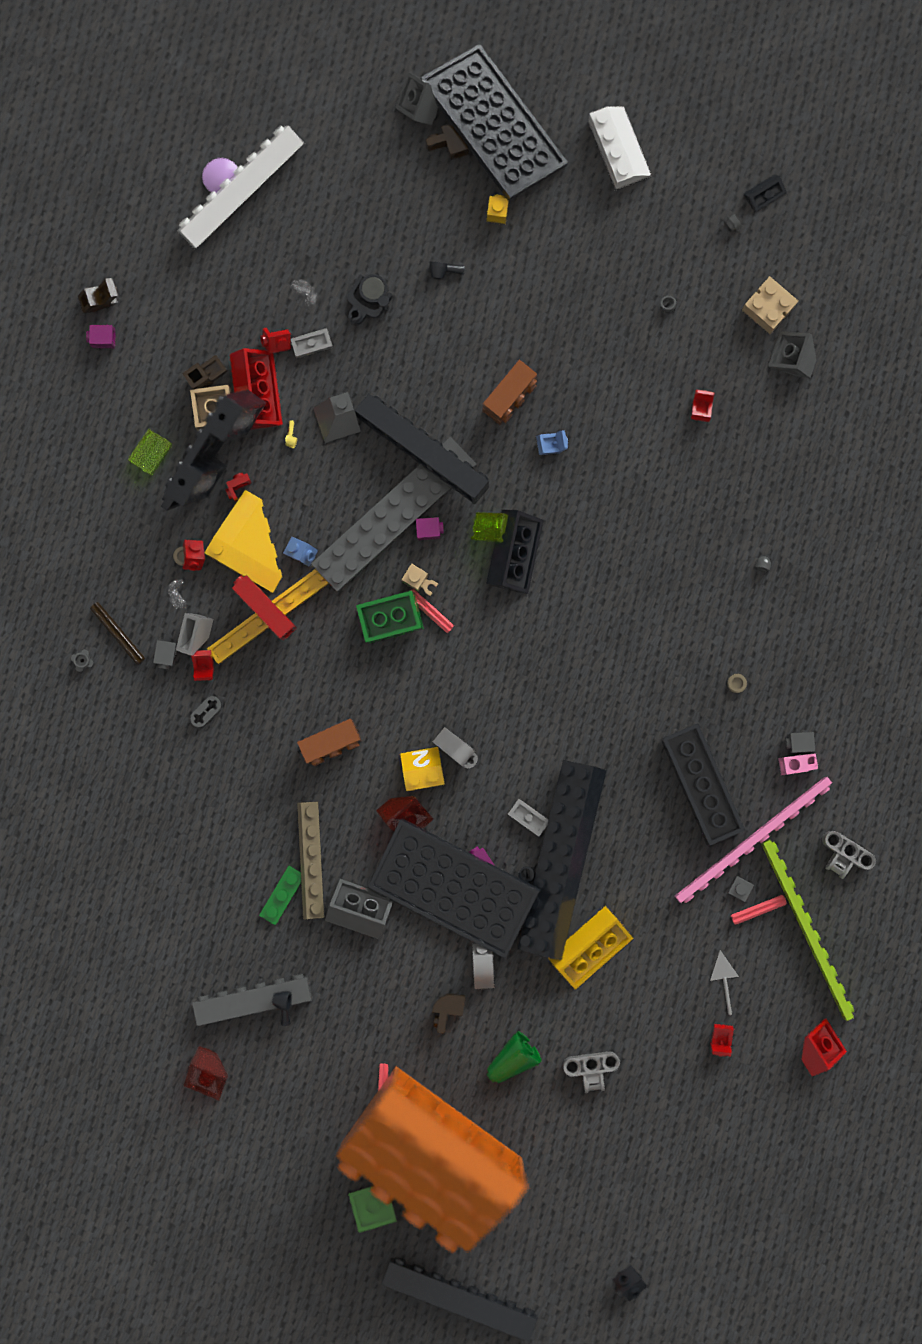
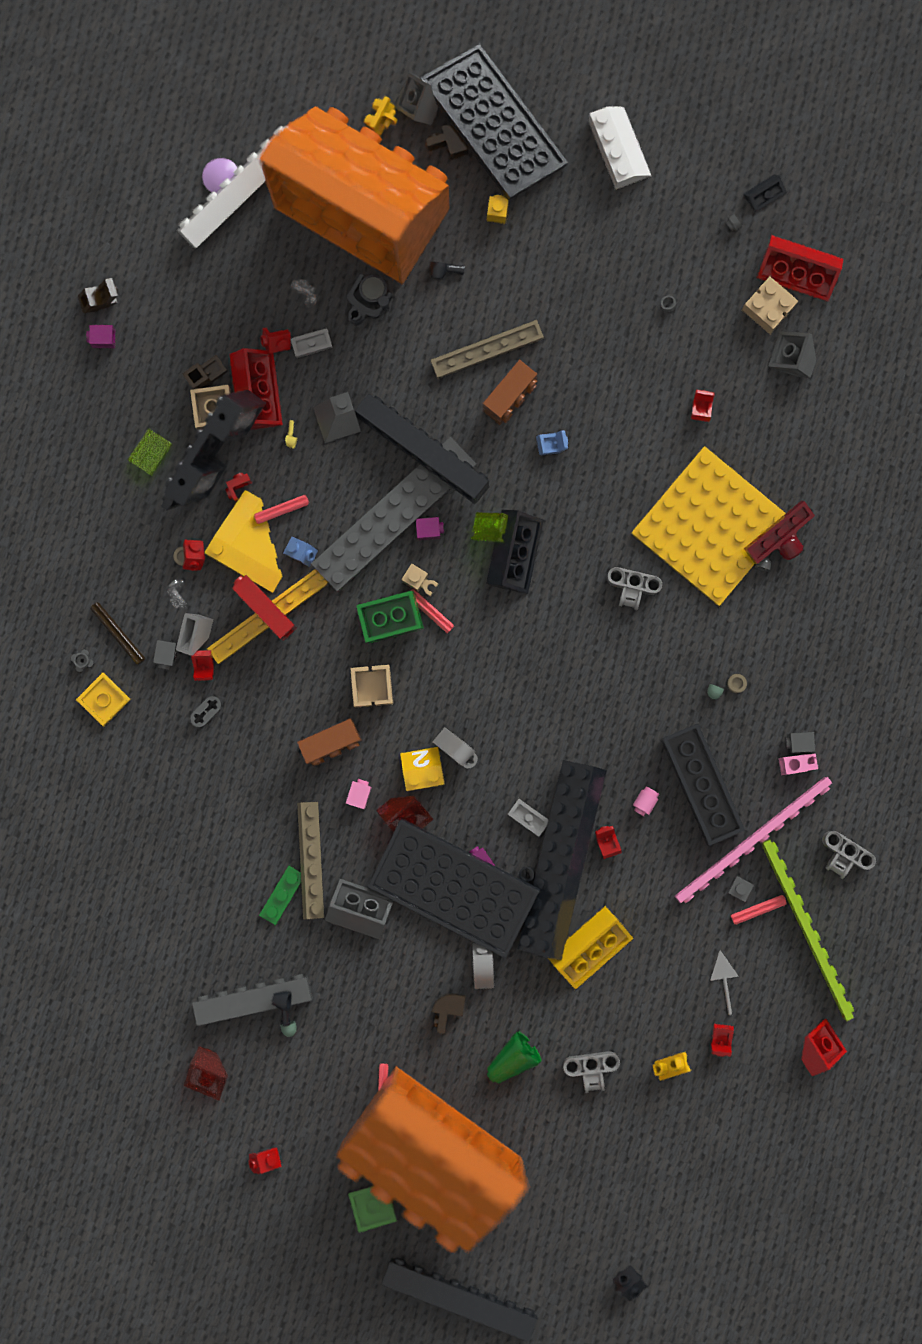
(103, 699): none -> yellow plate
(264, 1161): none -> red bracket
(281, 509): none -> coral axle
(289, 1030): none -> sand green hinge
(355, 190): none -> orange slope
(359, 794): none -> bright pink brick
(372, 686): none -> tan piece
(383, 117): none -> yellow hips
(487, 349): none -> dark tan plate
(607, 841): none -> red bracket
(633, 592): none -> light grey piece
(645, 801): none -> bright pink brick
(671, 1066): none -> yellow hips
(707, 524): none -> yellow plate
(714, 692): none -> sand green hinge
(781, 535): none -> dark red plate
(800, 268): none -> red slope

